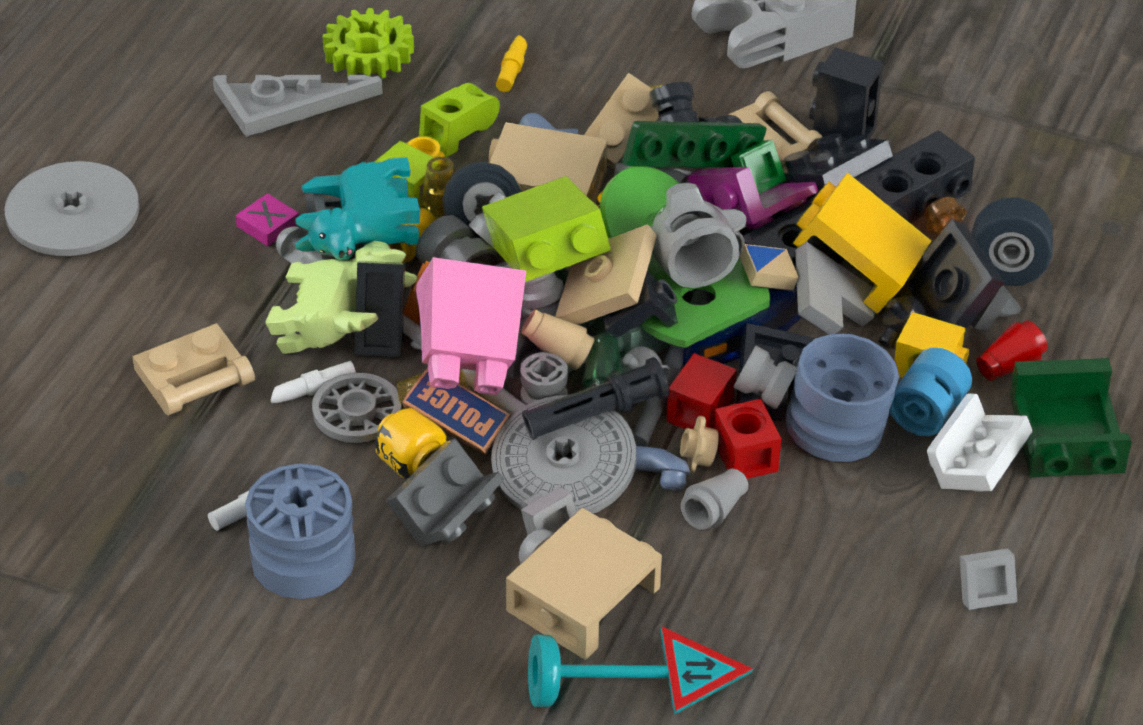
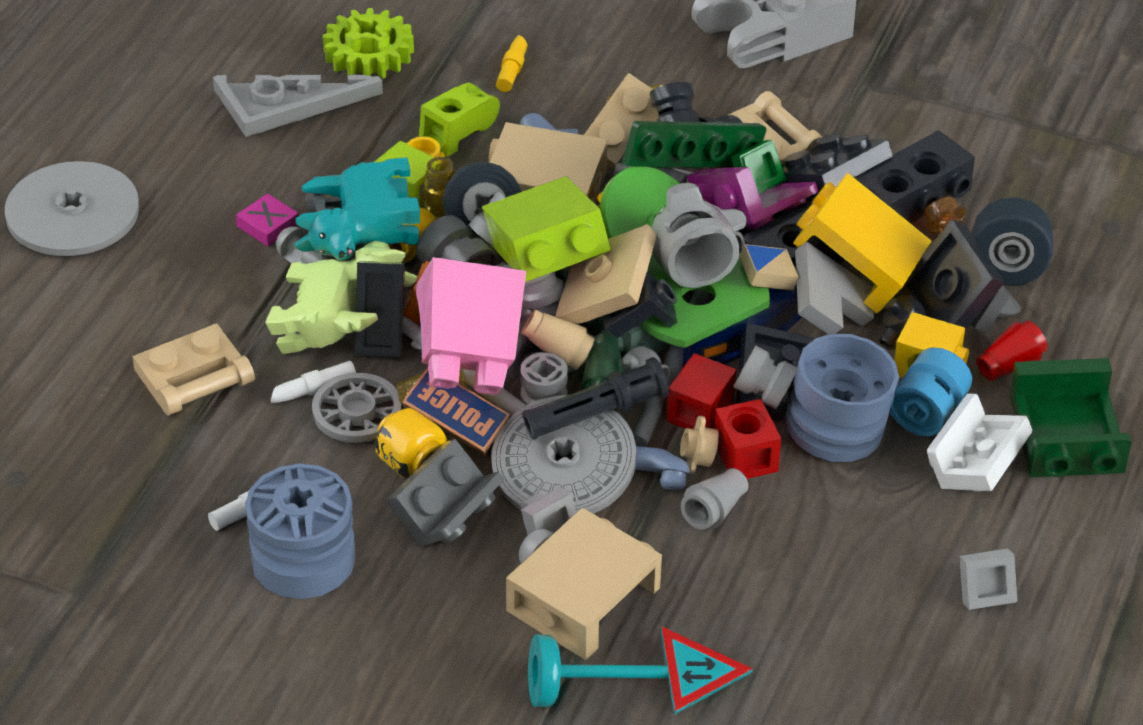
(846, 94): black brick -> none

